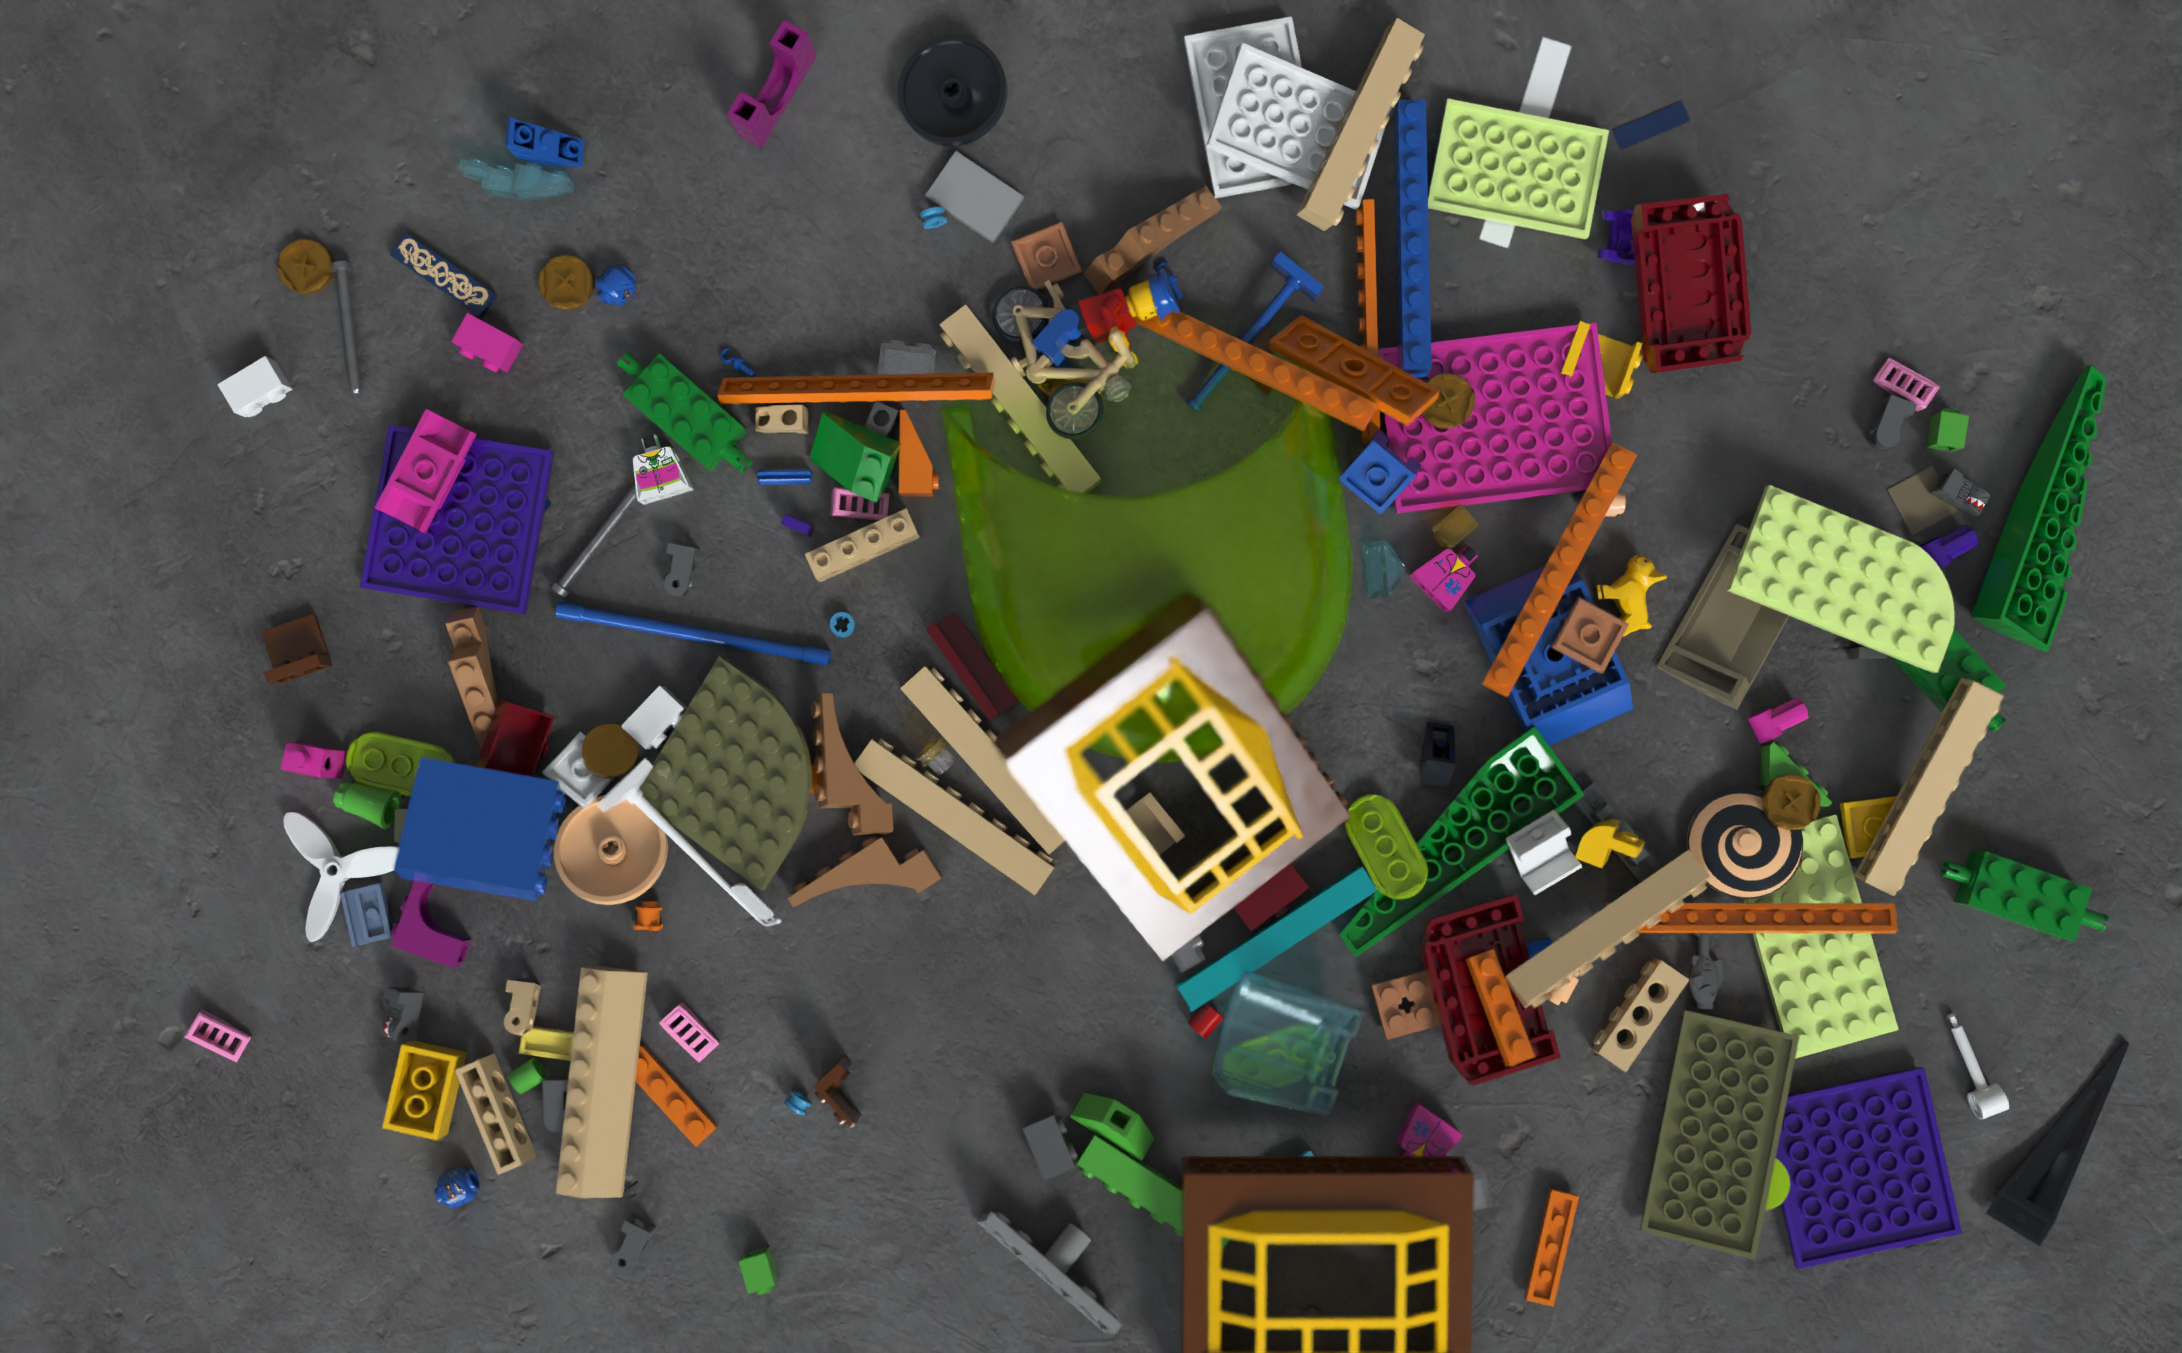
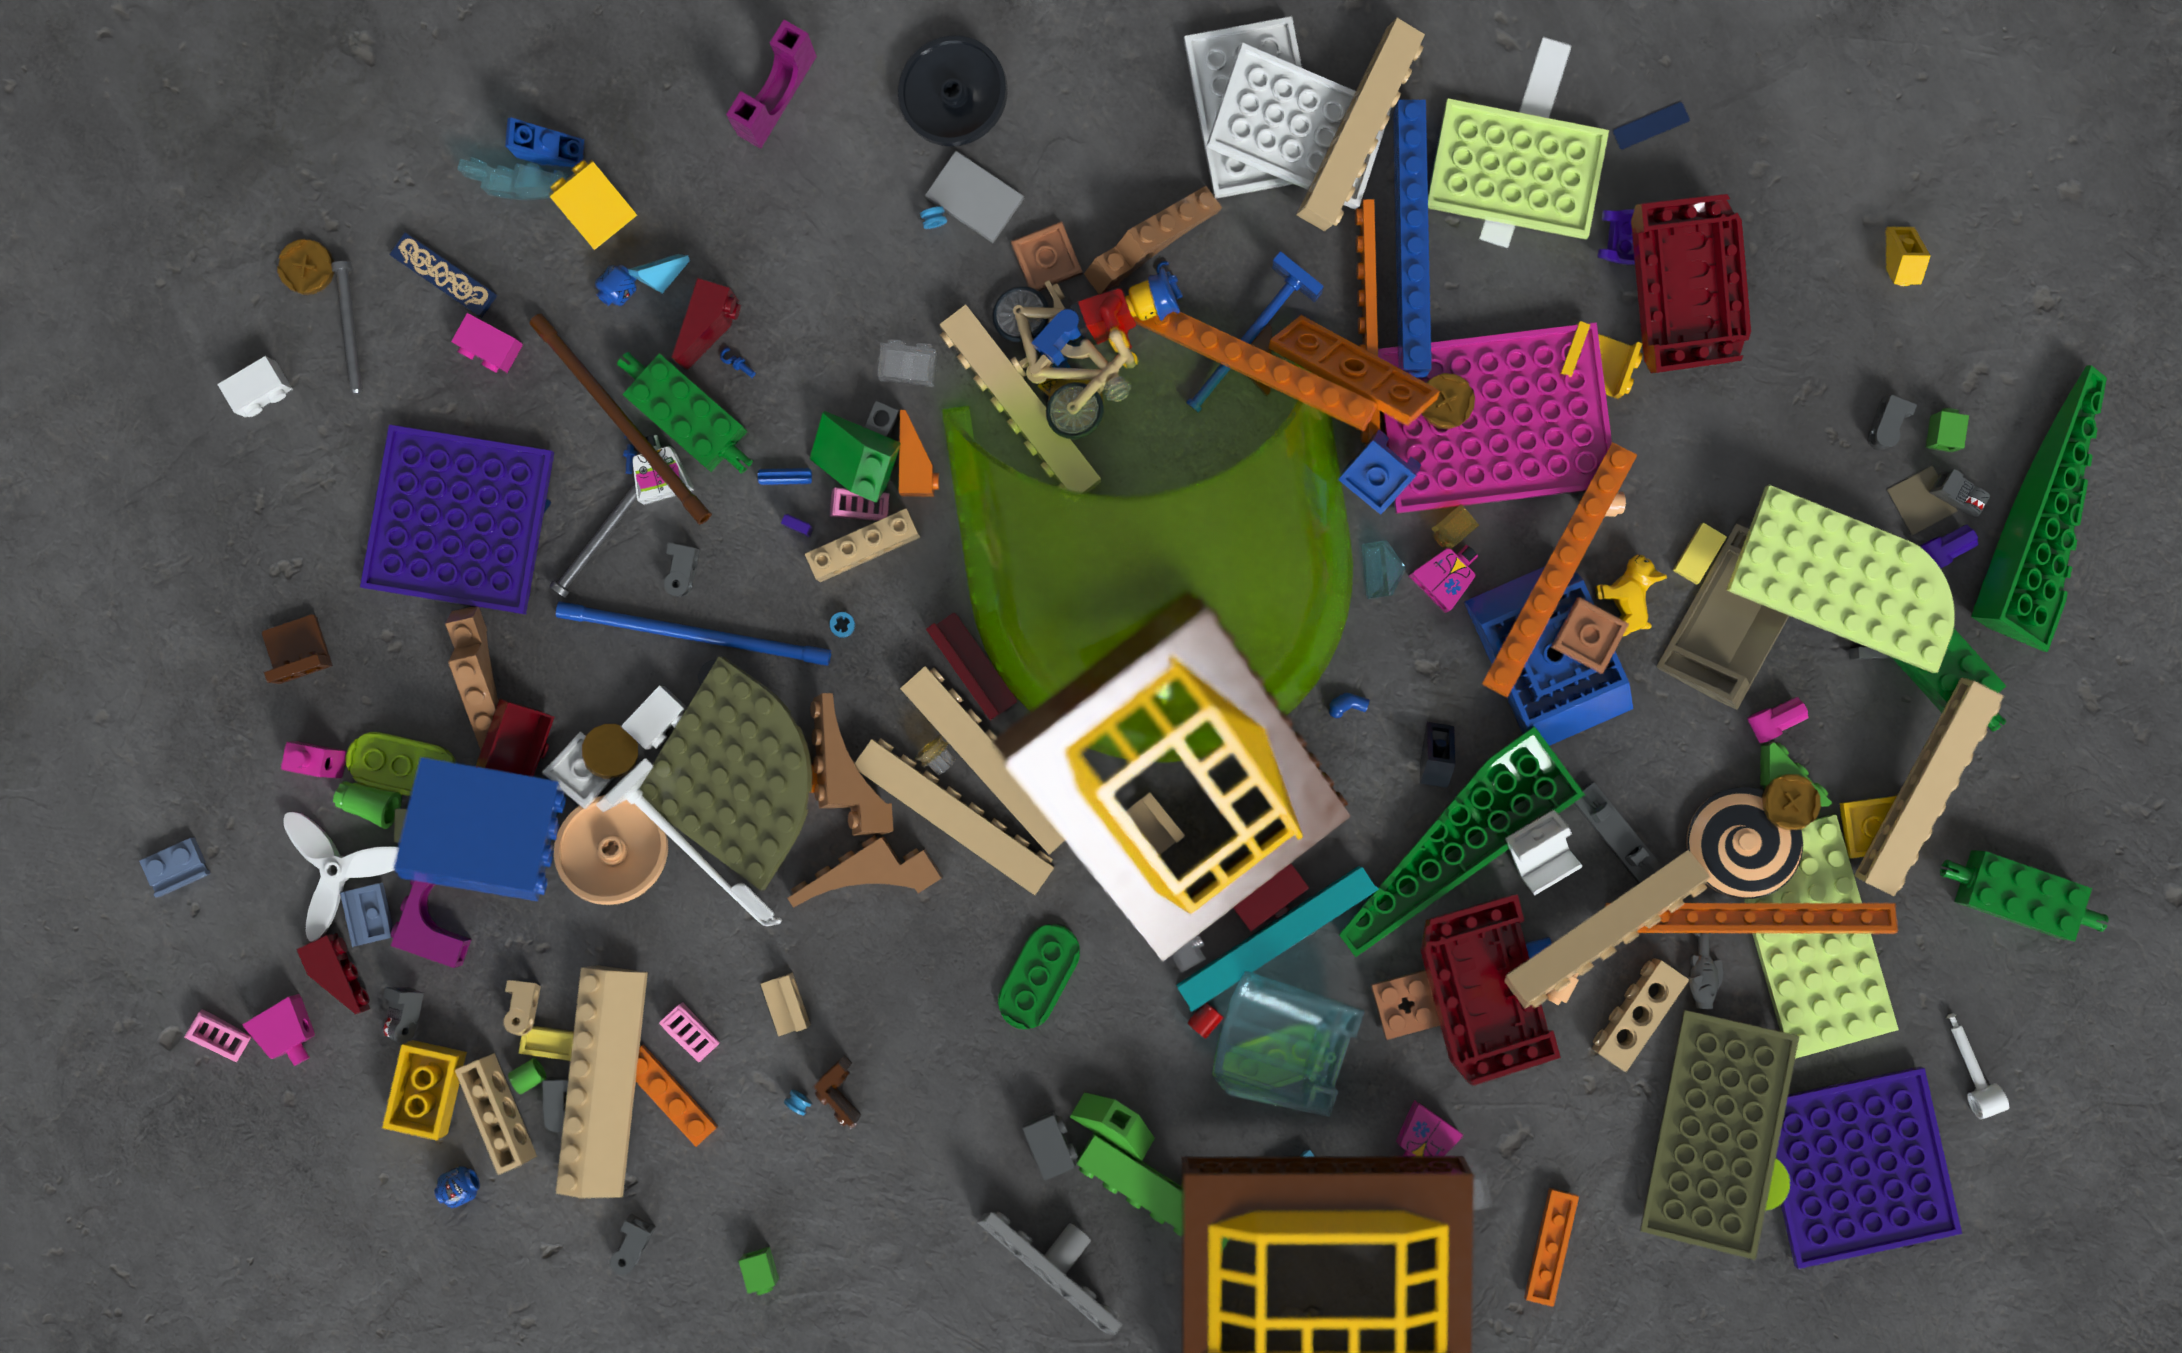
(174, 867): none -> sand blue plate
(283, 1029): none -> dark pink torso
(330, 967): none -> dark red slope
(426, 471): dark pink piece -> none
(566, 282): pearl gold tile -> none
(591, 203): none -> yellow panel
(629, 454): none -> blue hand
(648, 916): orange brick -> none
(660, 272): none -> medium azure slope
(688, 499): none -> reddish brown piece
(705, 321): none -> dark red slope
(782, 419): tan leg -> none
(785, 1004): none -> tan panel
(856, 388): orange plate -> none
(1039, 976): none -> green tile
(1345, 702): none -> blue arm
(1386, 847): lime tile -> none
(1500, 1008): orange plate -> none
(1604, 837): yellow brick -> none
(1699, 553): none -> light yellow tile
(1905, 256): none -> yellow slope
(1919, 381): bright pink slope -> none
(2039, 1186): black plate -> none

